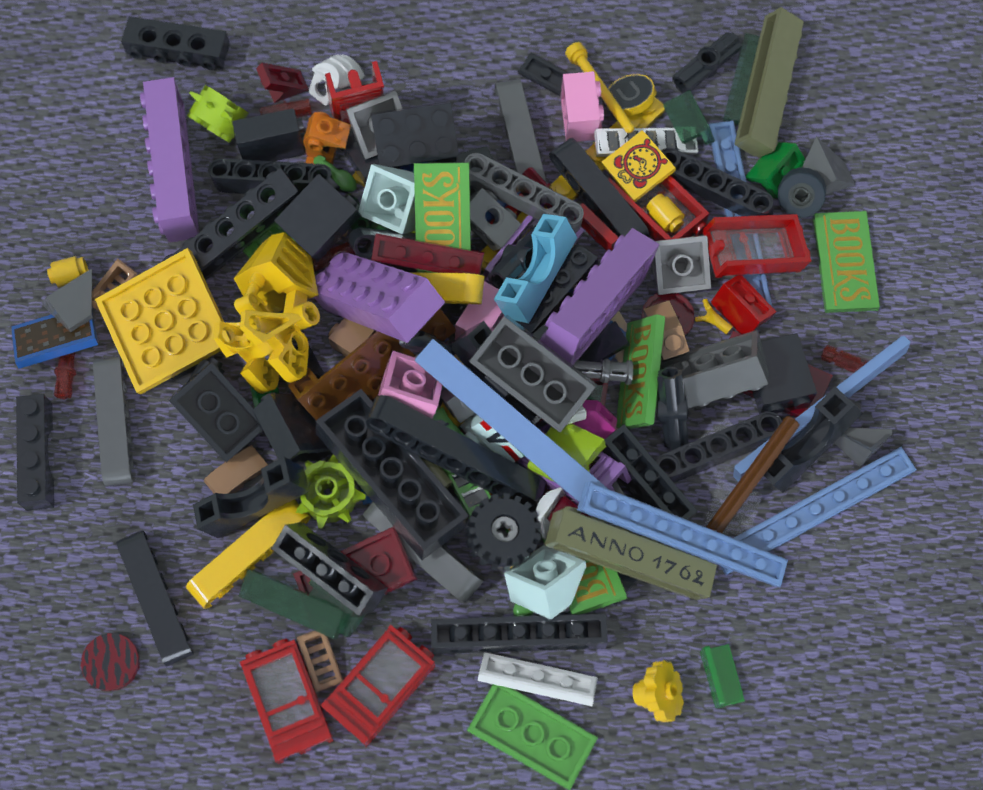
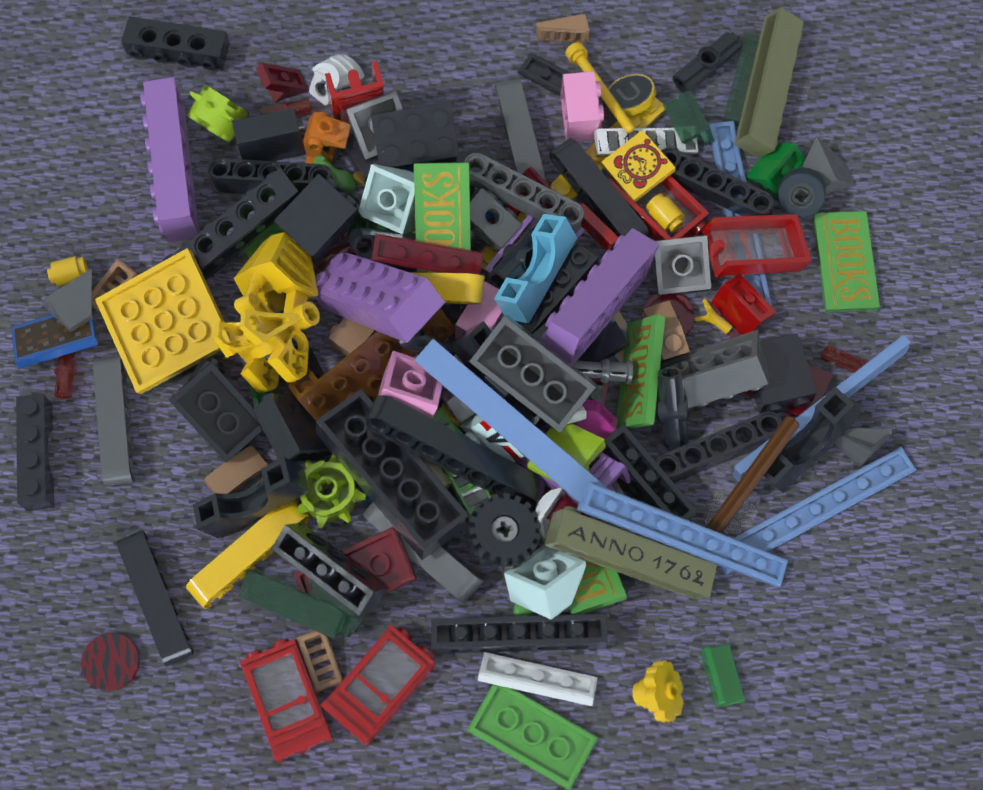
(564, 29): none -> medium nougat slope

